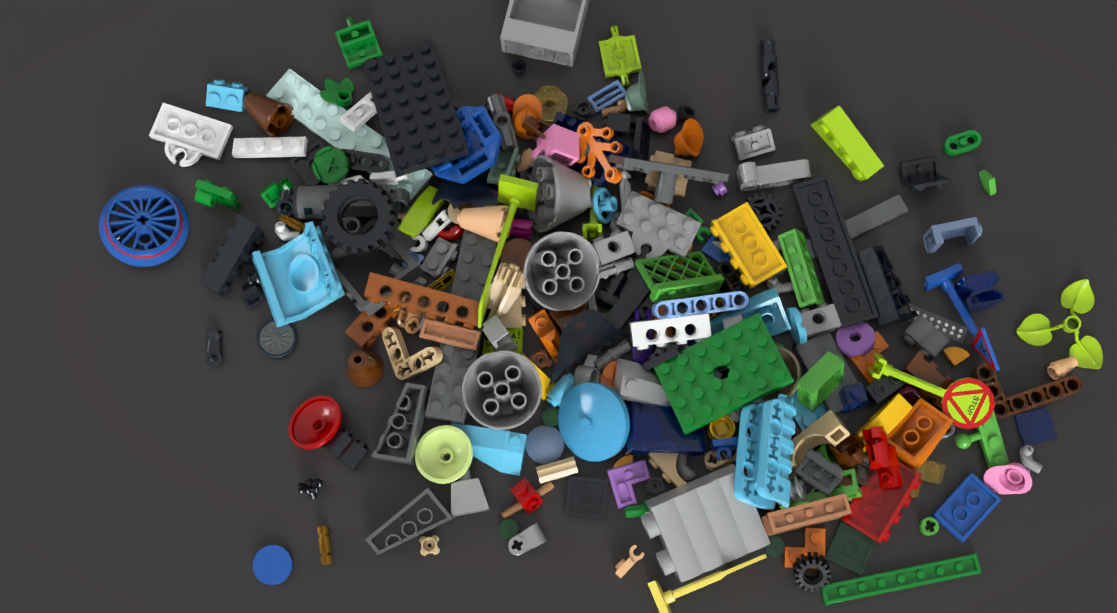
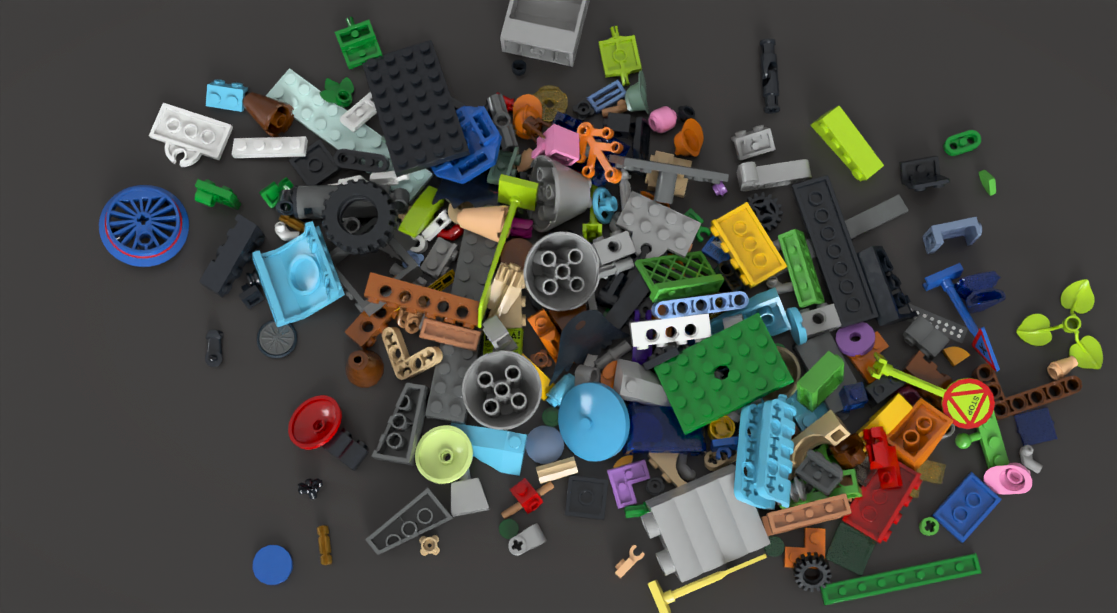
(330, 165): green tile -> none

